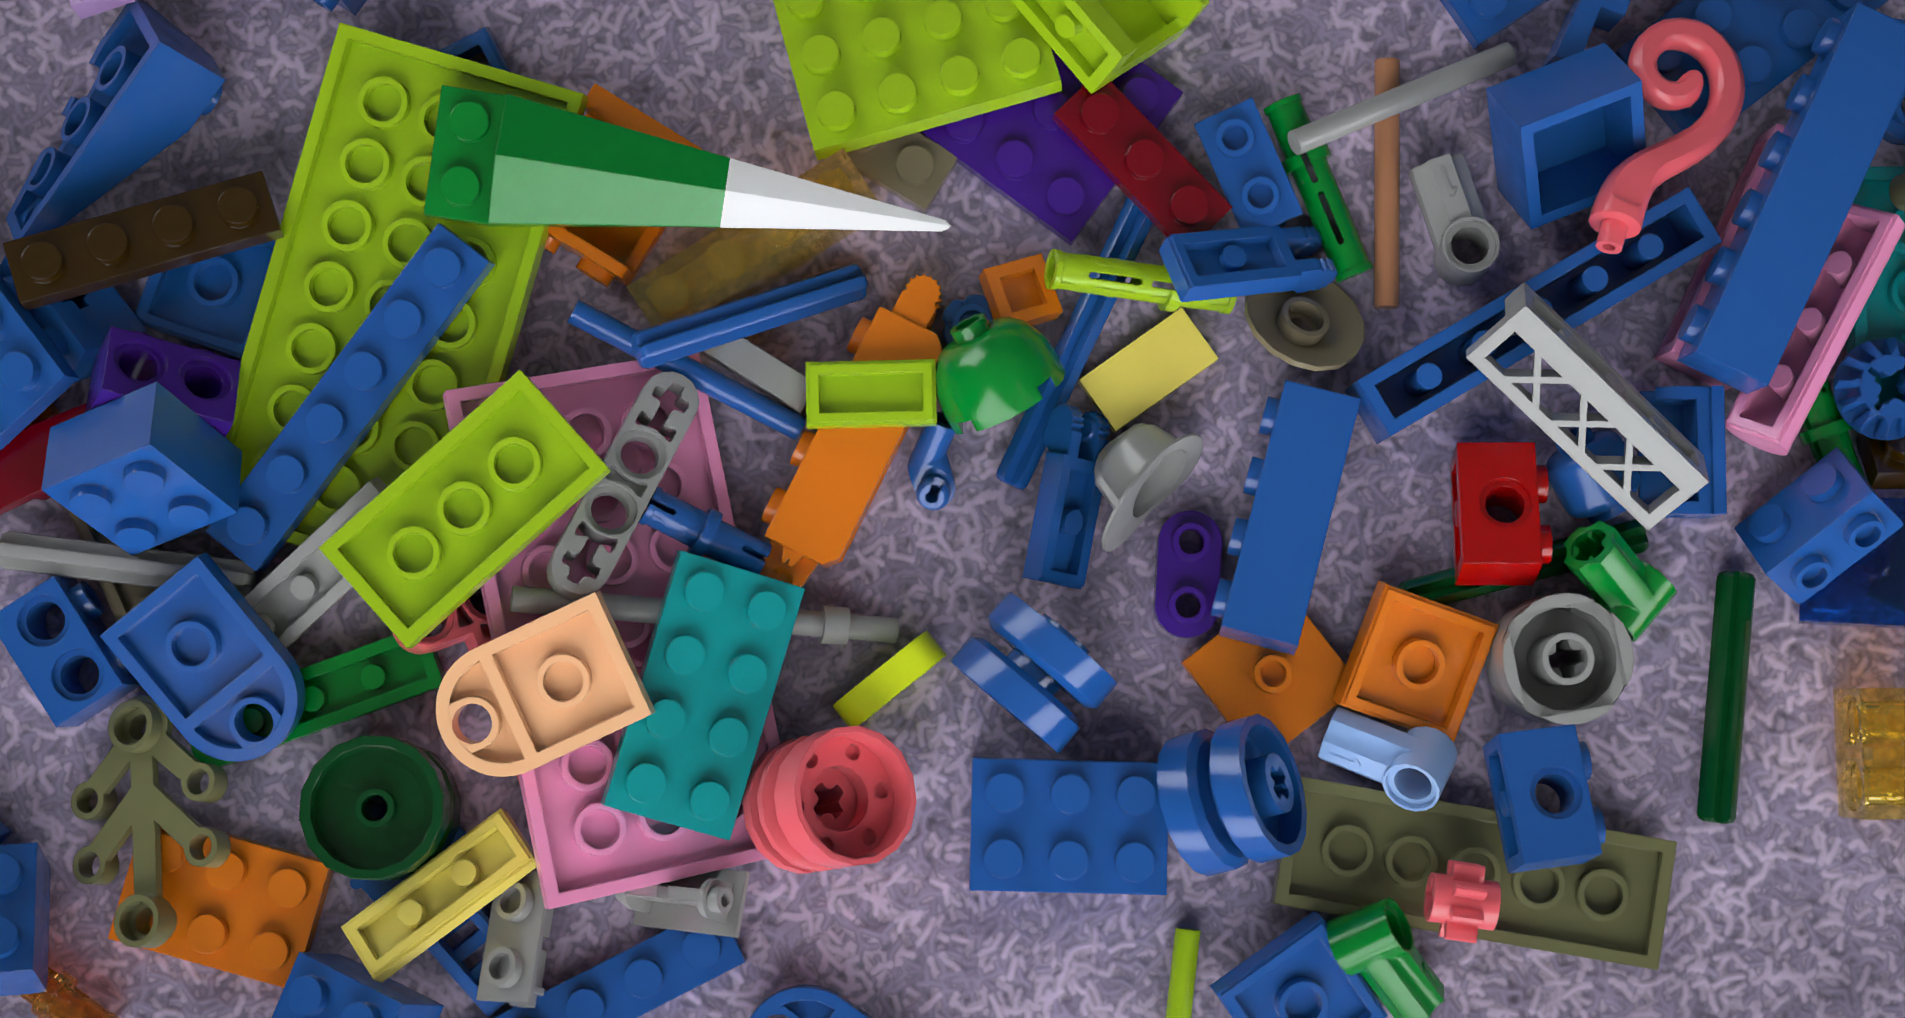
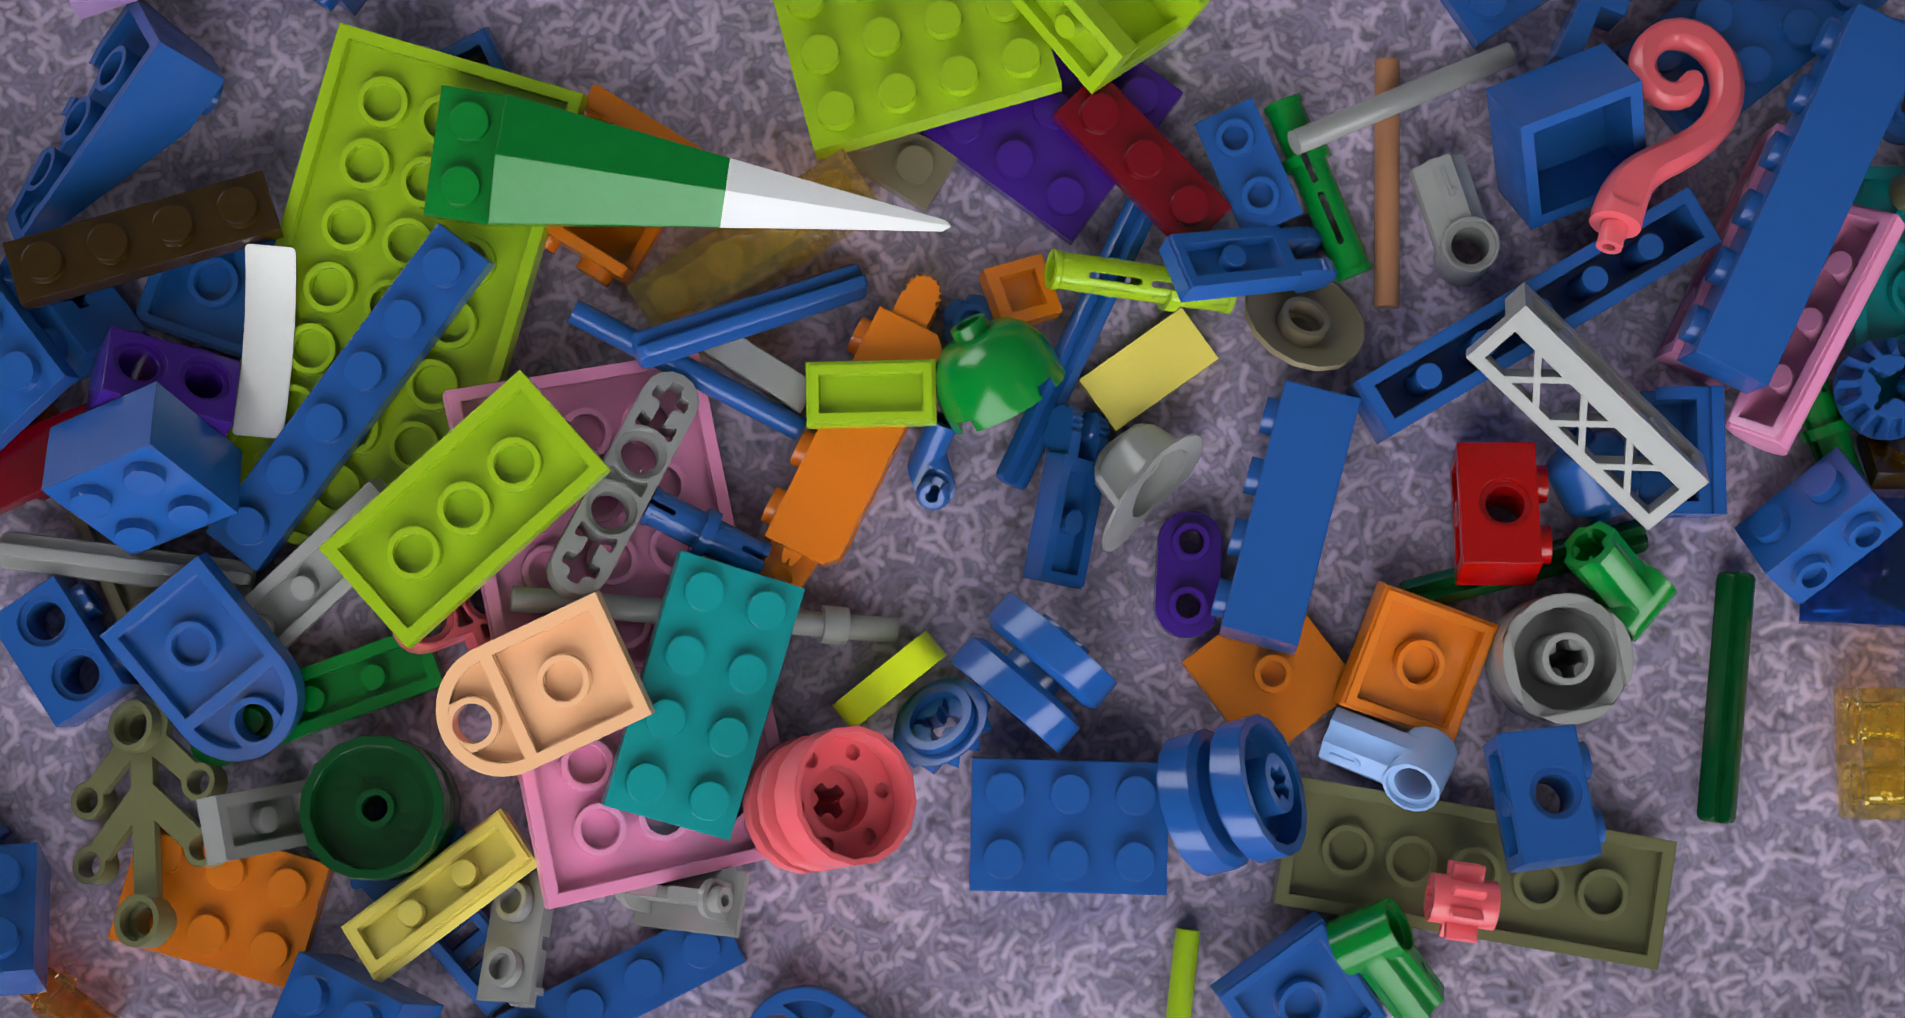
(251, 822): none -> light grey plate
(266, 341): none -> white sticker
(929, 710): none -> blue gear

